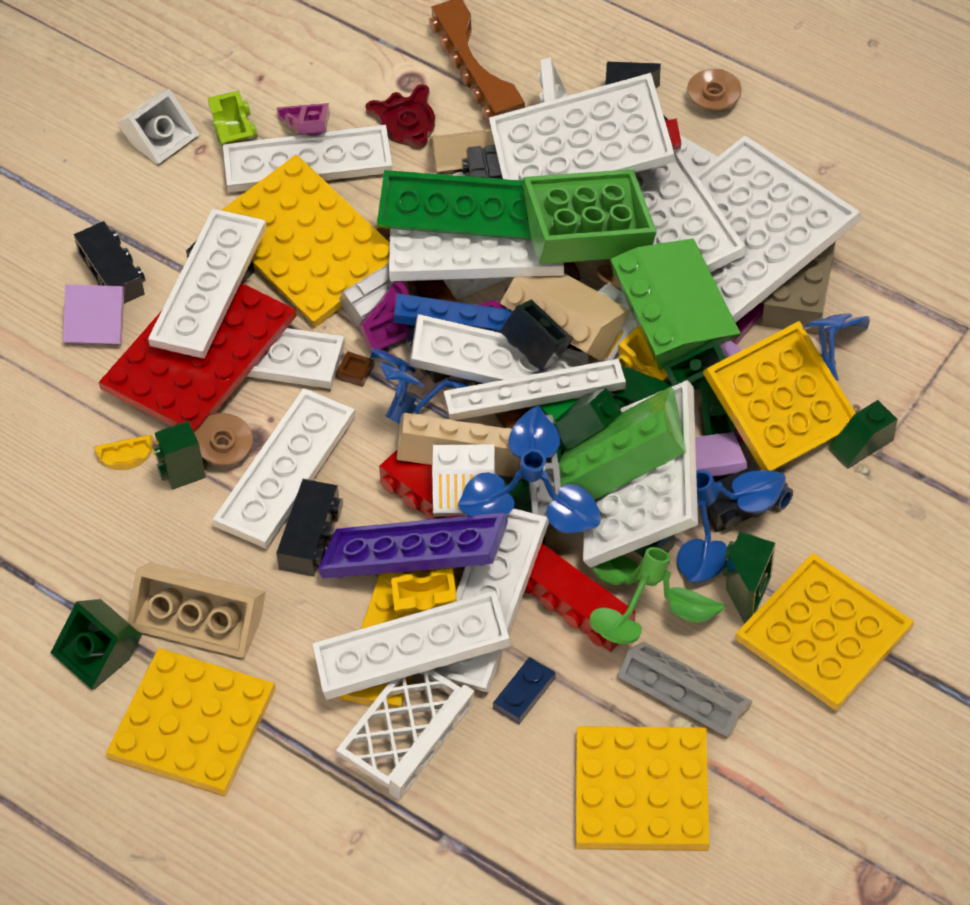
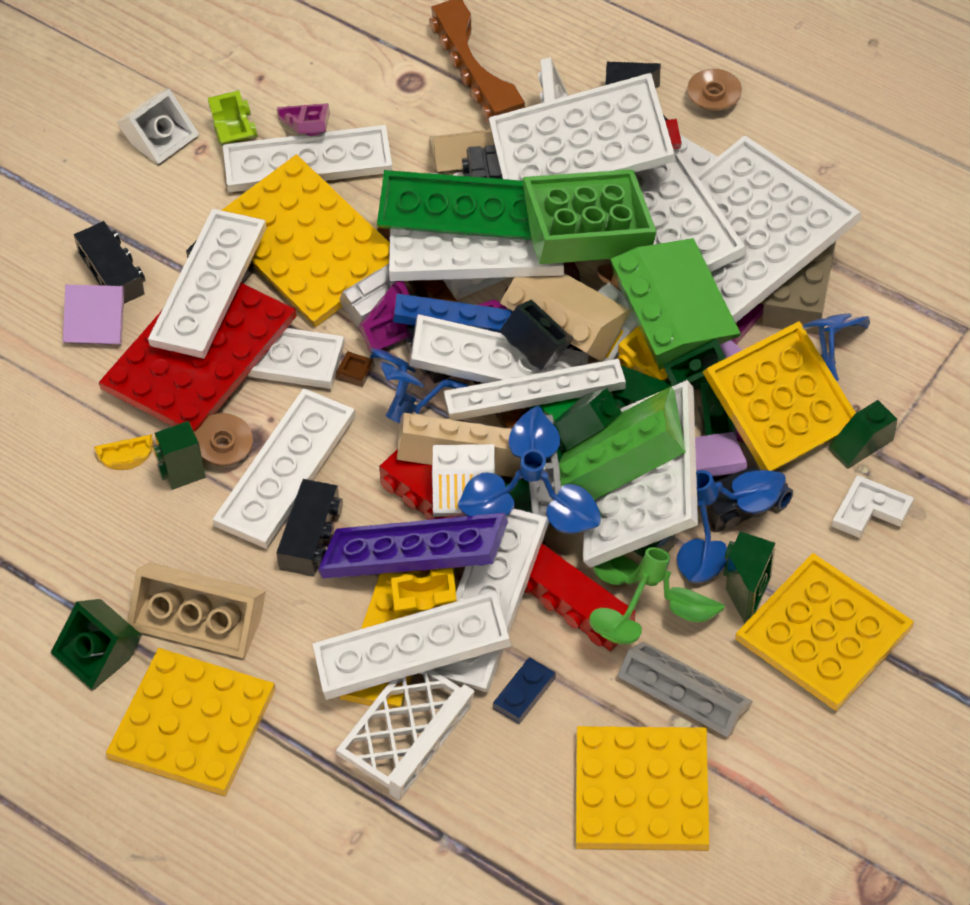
(406, 118): dark red tile -> none
(868, 500): none -> white plate

